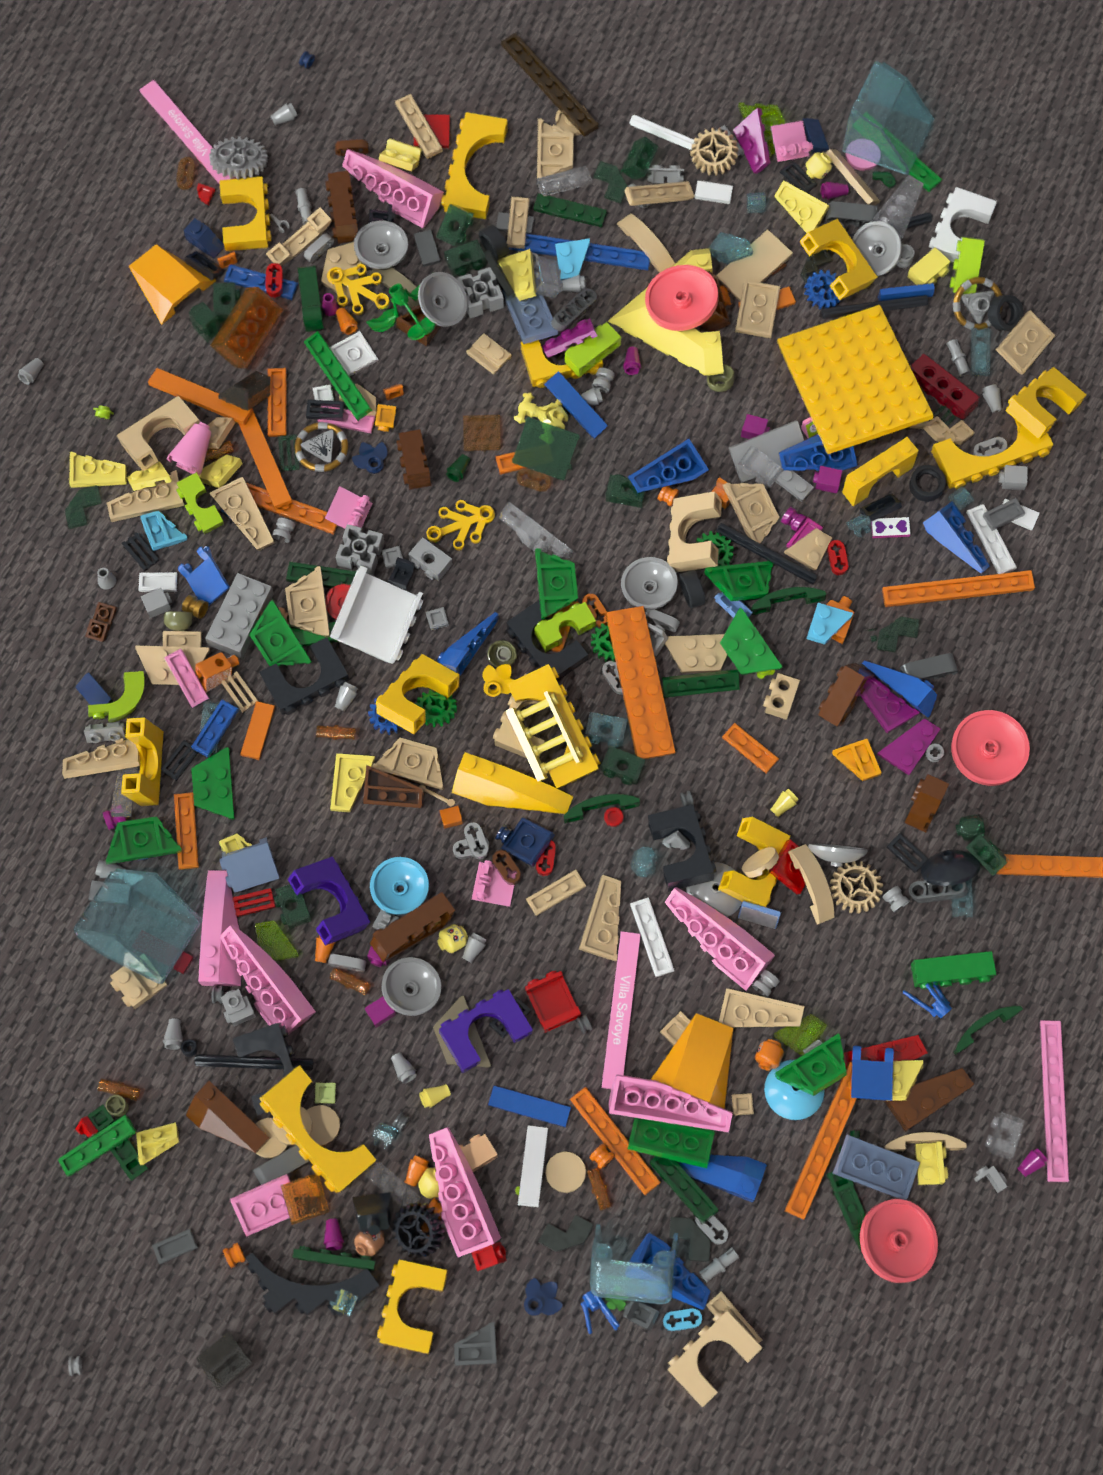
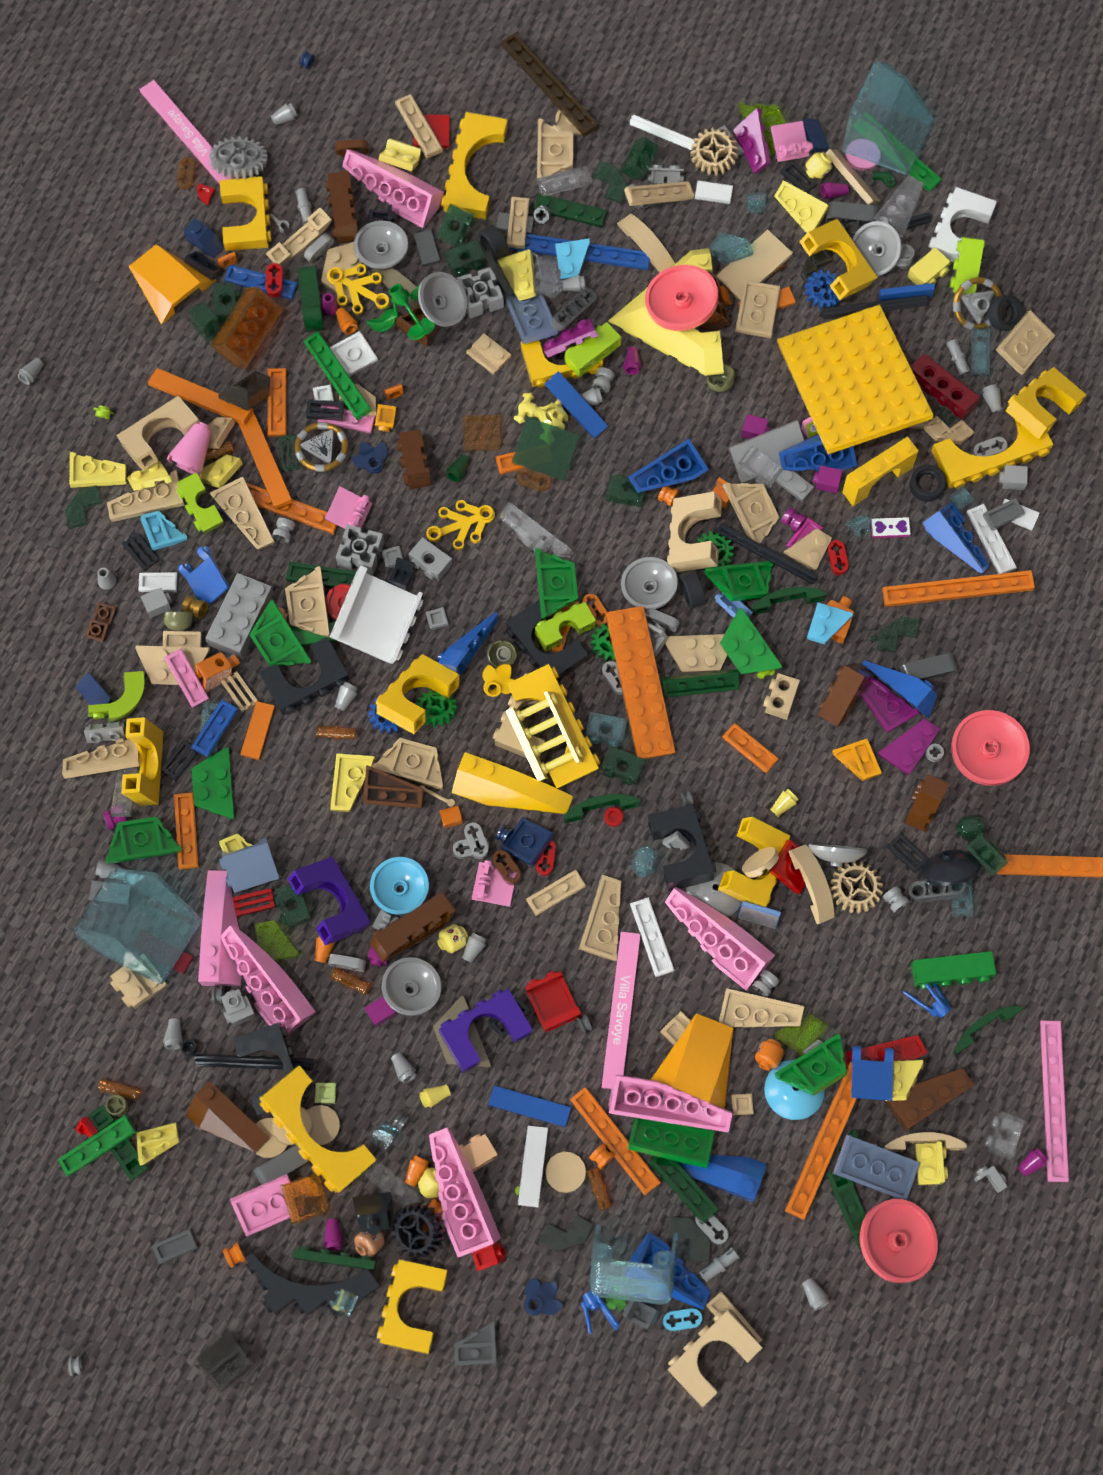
(546, 210): none -> bush
(816, 1296): none -> light grey cone
(881, 507): black tile -> none

